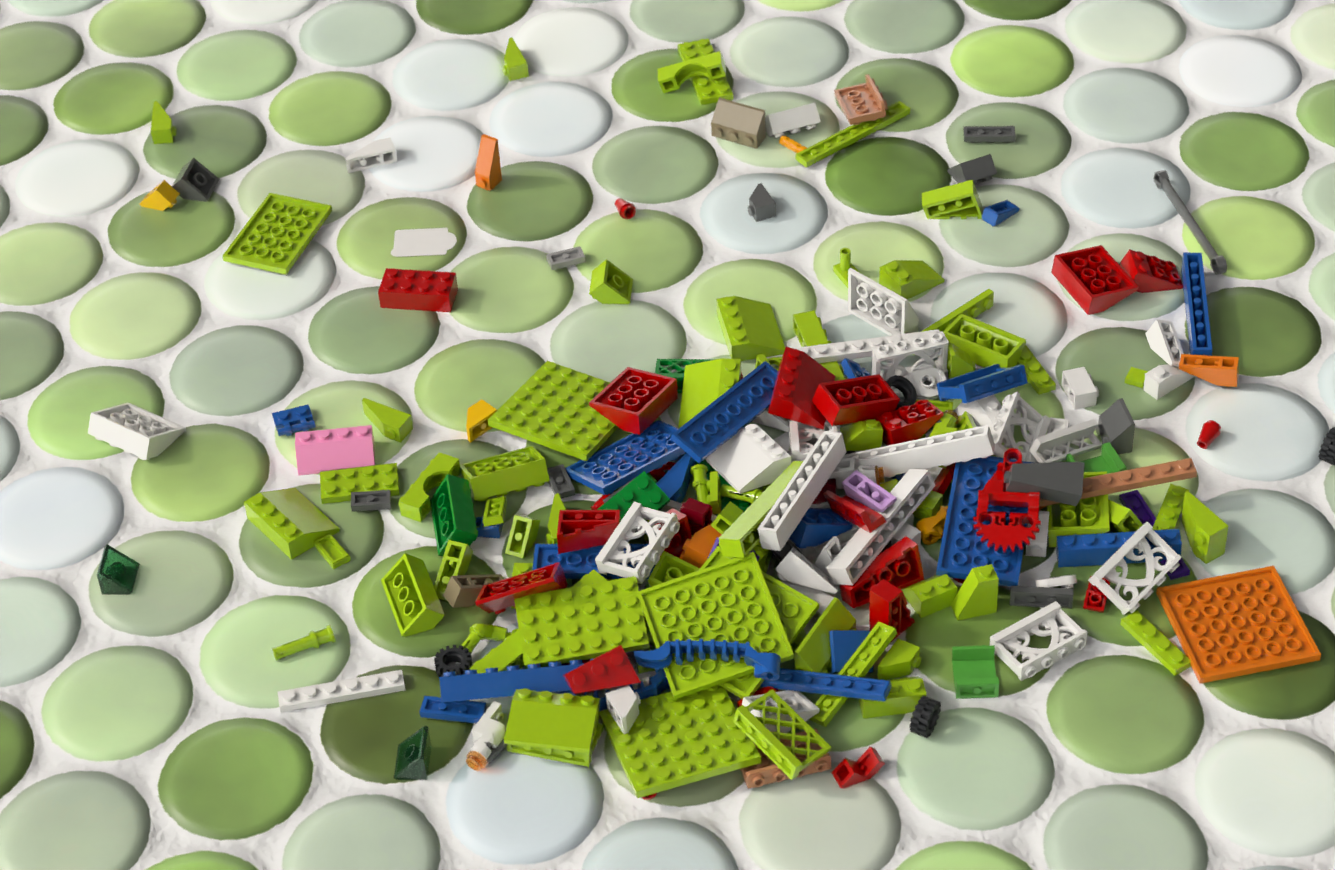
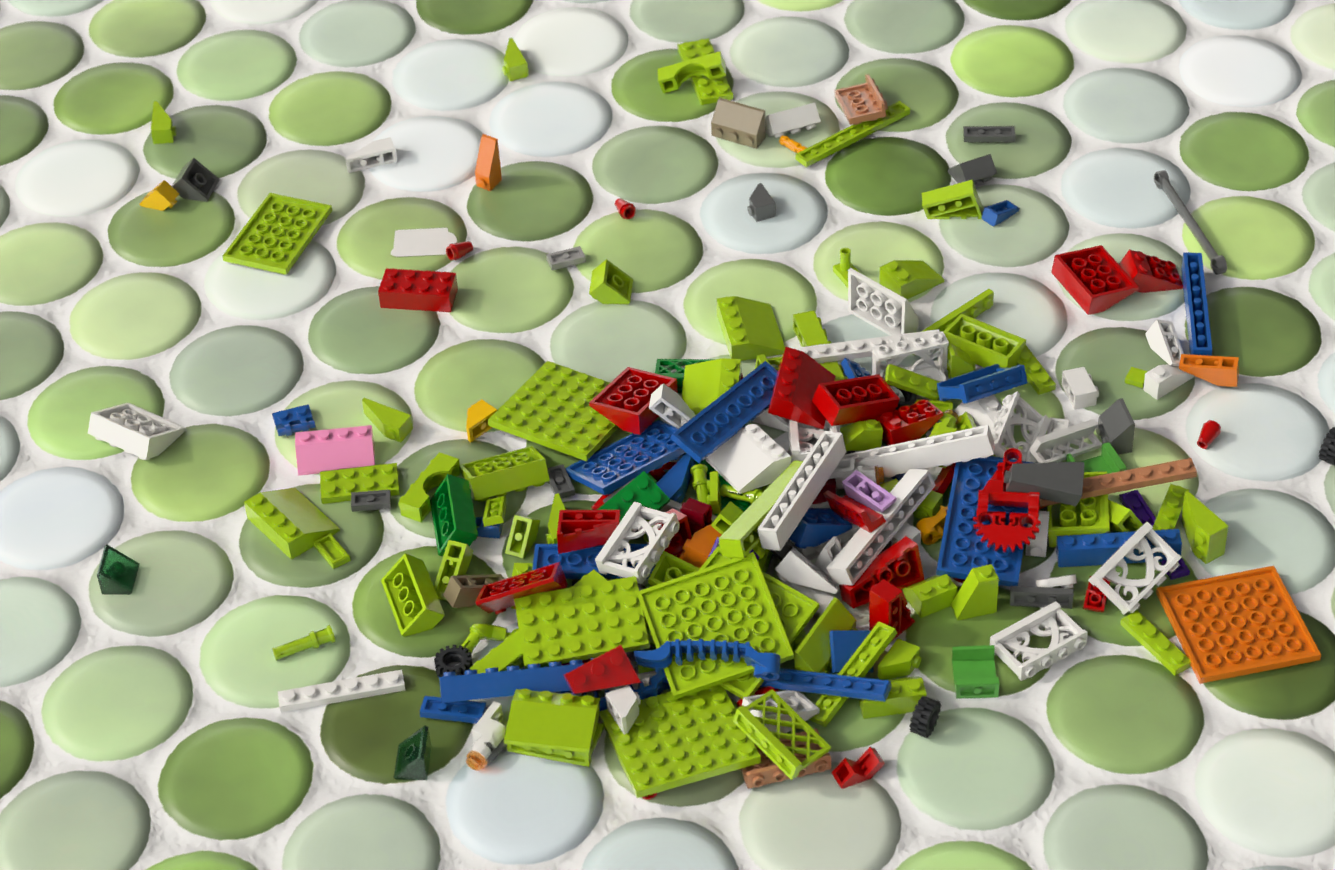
(458, 250): none -> red cone
(670, 406): none -> white slope
(911, 382): none -> lime plate

